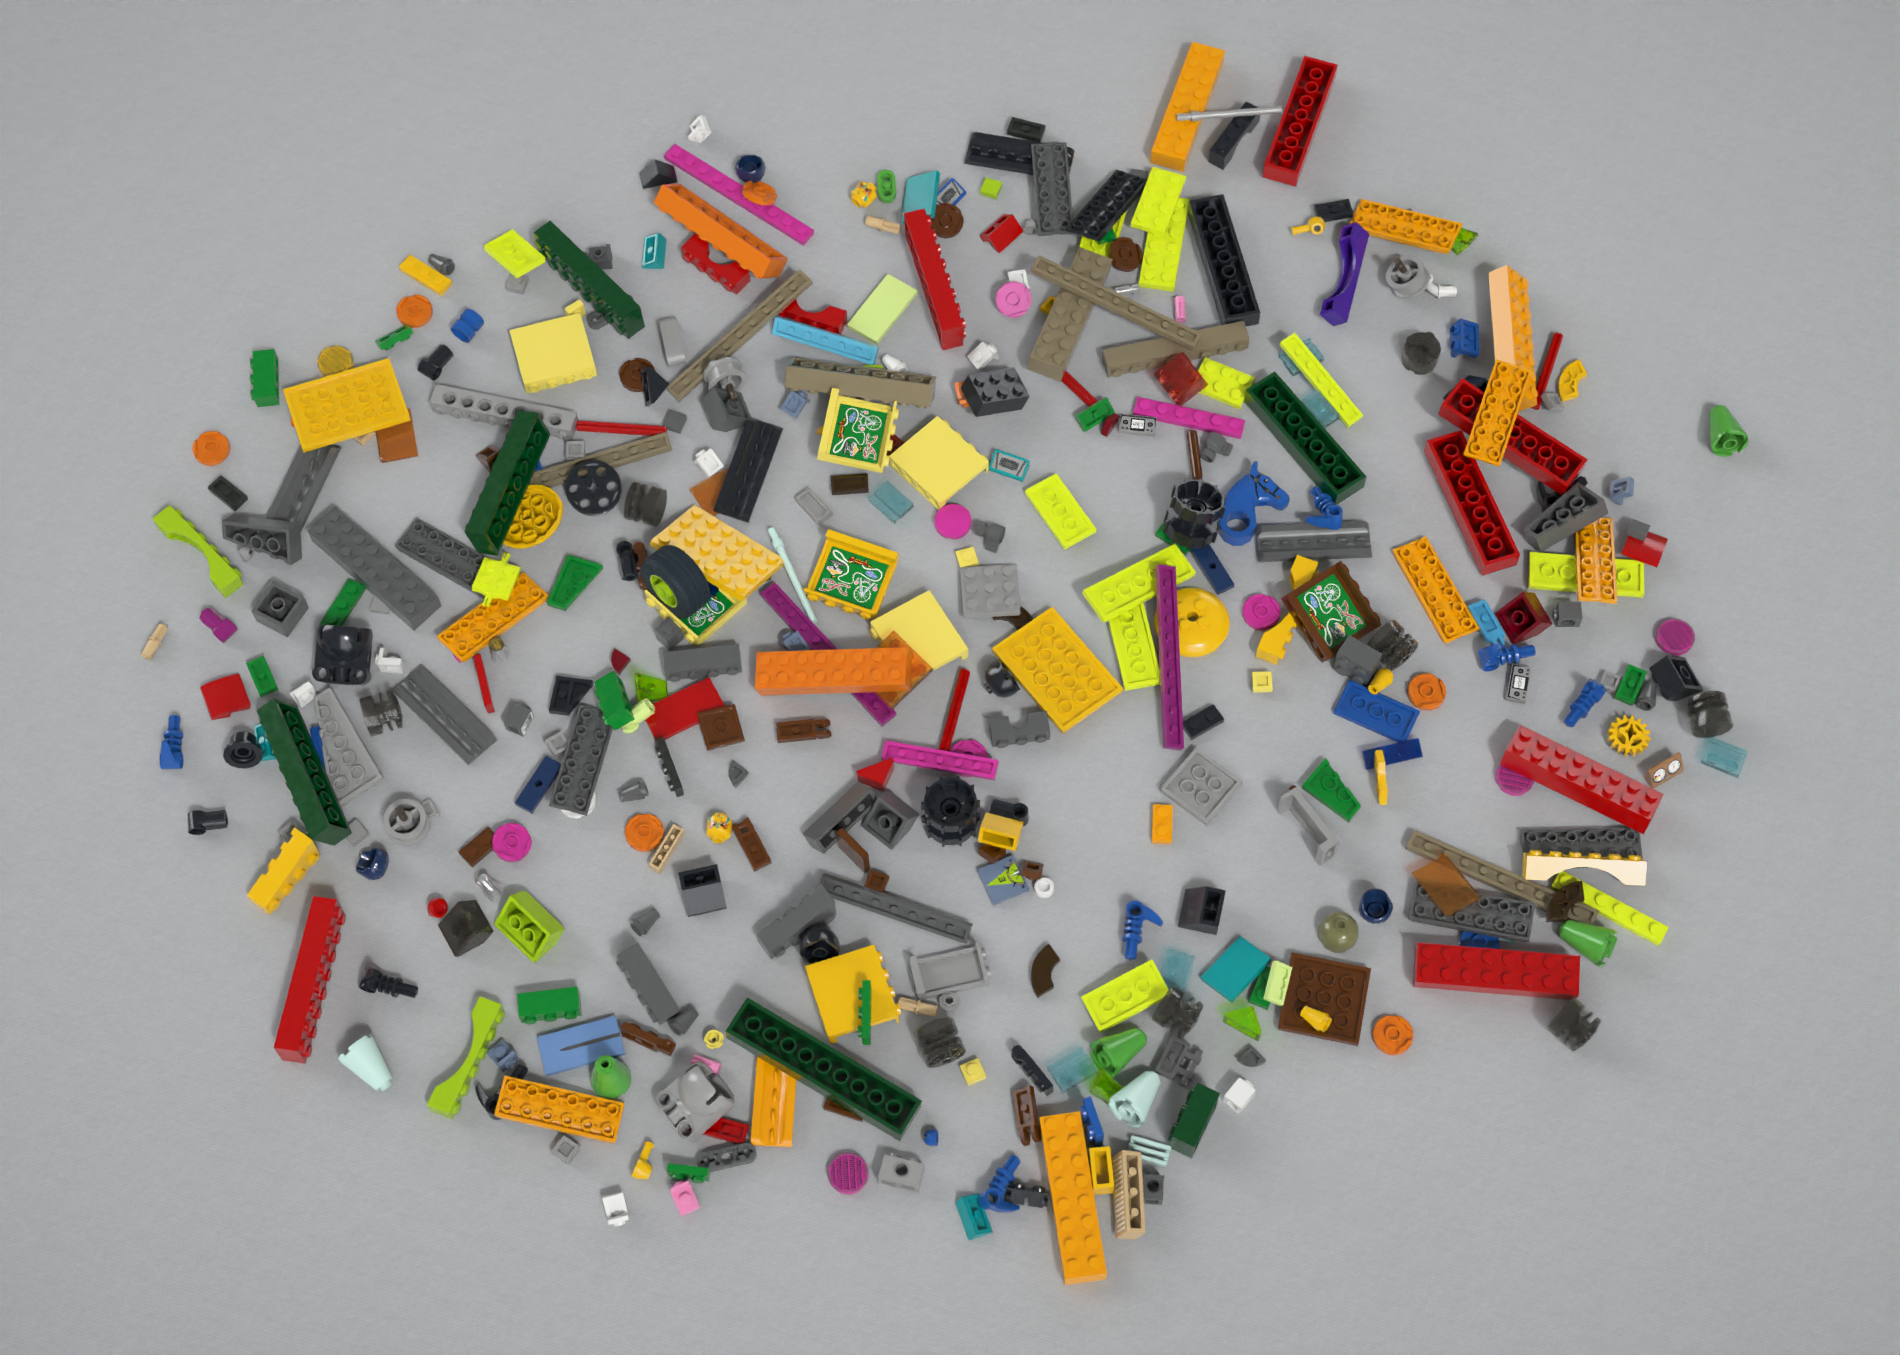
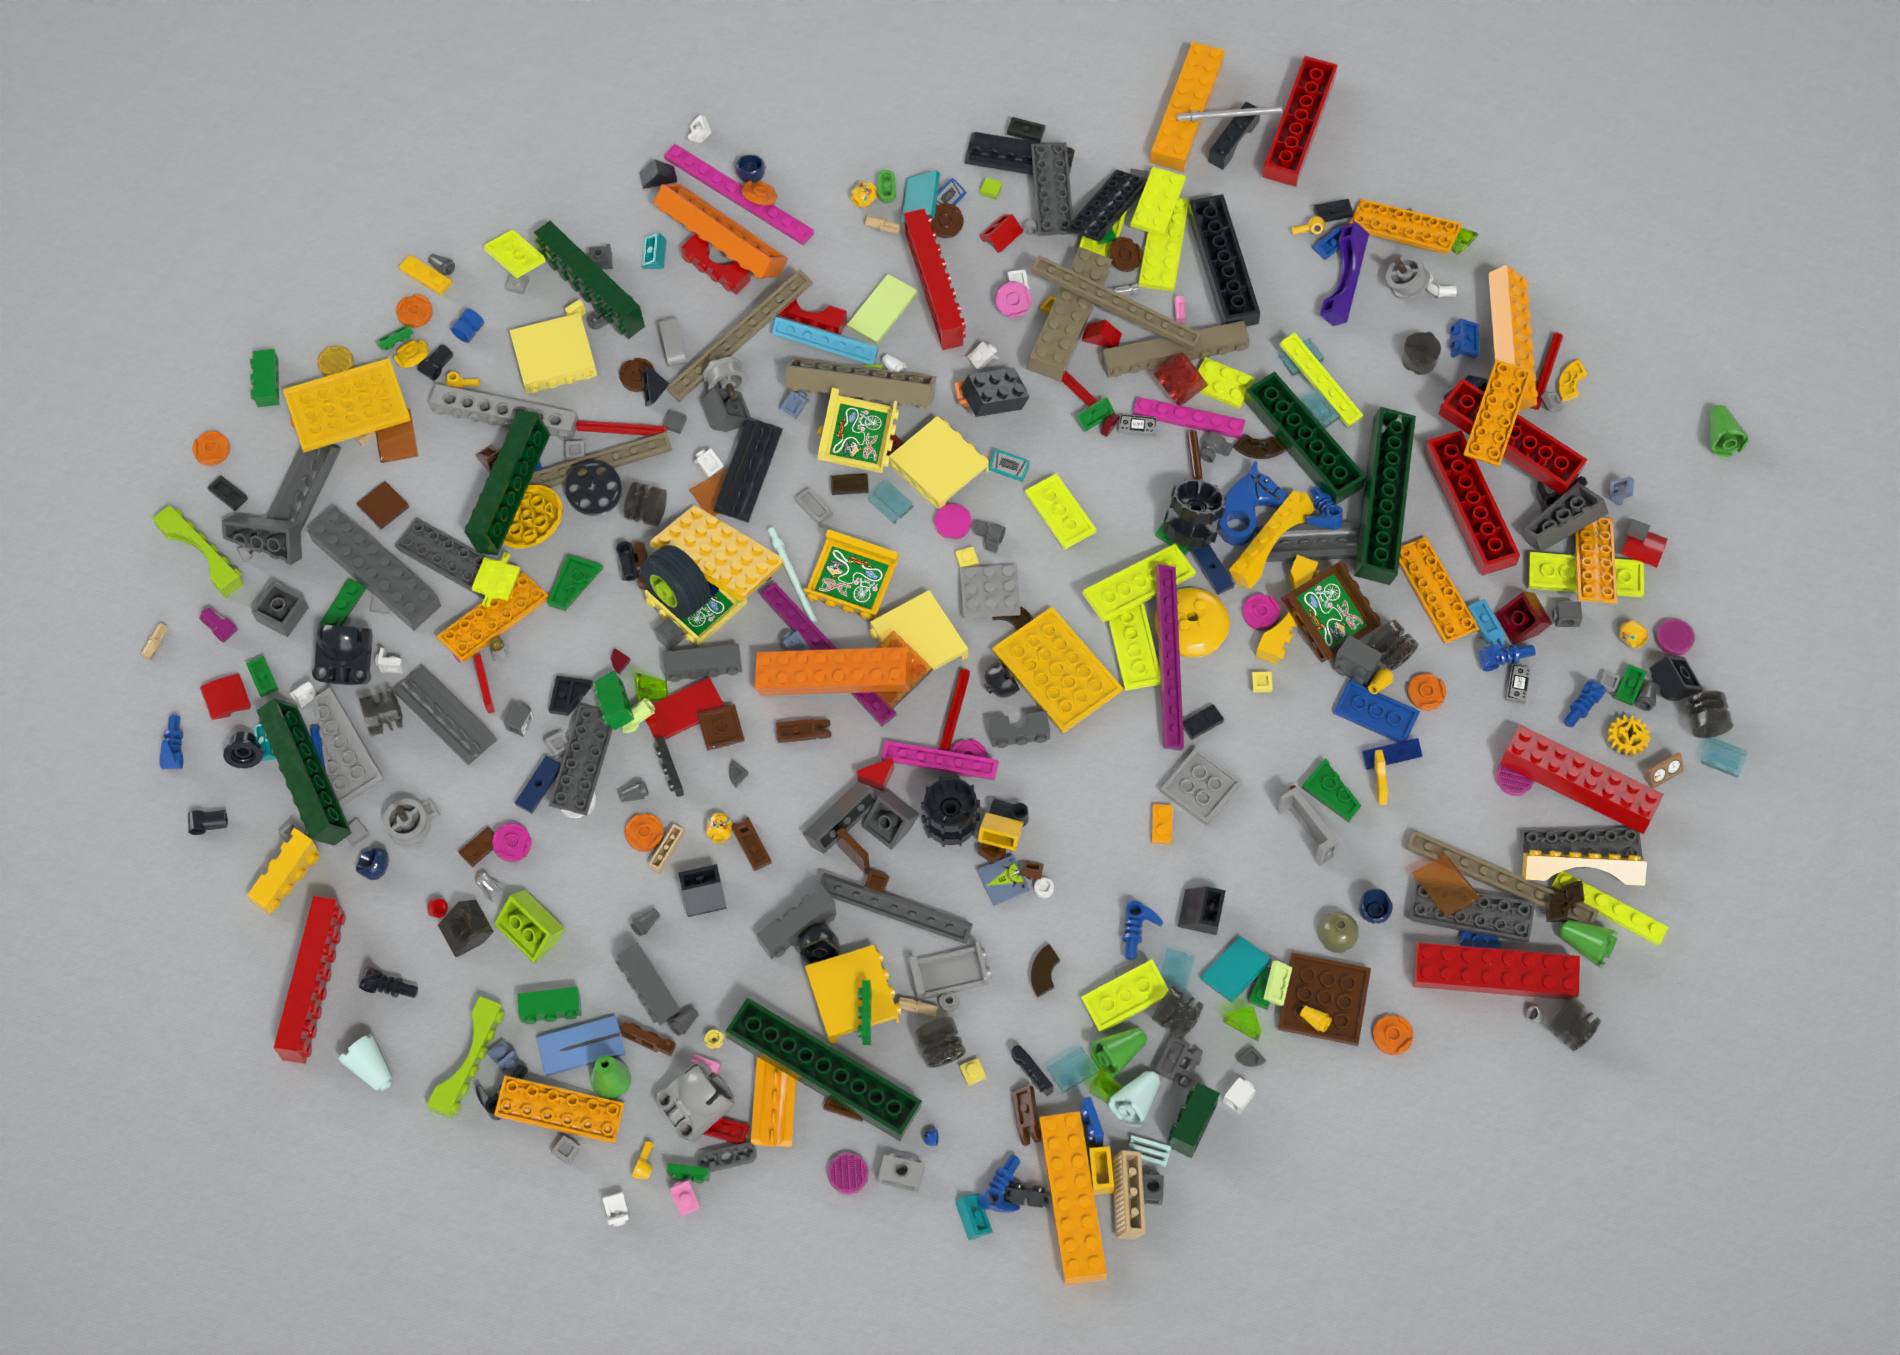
(382, 505): none -> reddish brown tile
(411, 353): none -> yellow tile
(459, 382): none -> yellow bar
(1102, 334): none -> red slope
(1250, 564): none -> yellow arch
(1258, 448): none -> dark brown tile
(1328, 244): none -> blue slope
(1385, 496): none -> dark green brick
(1534, 1016): none -> light grey hinge
(1633, 634): none -> yellow head

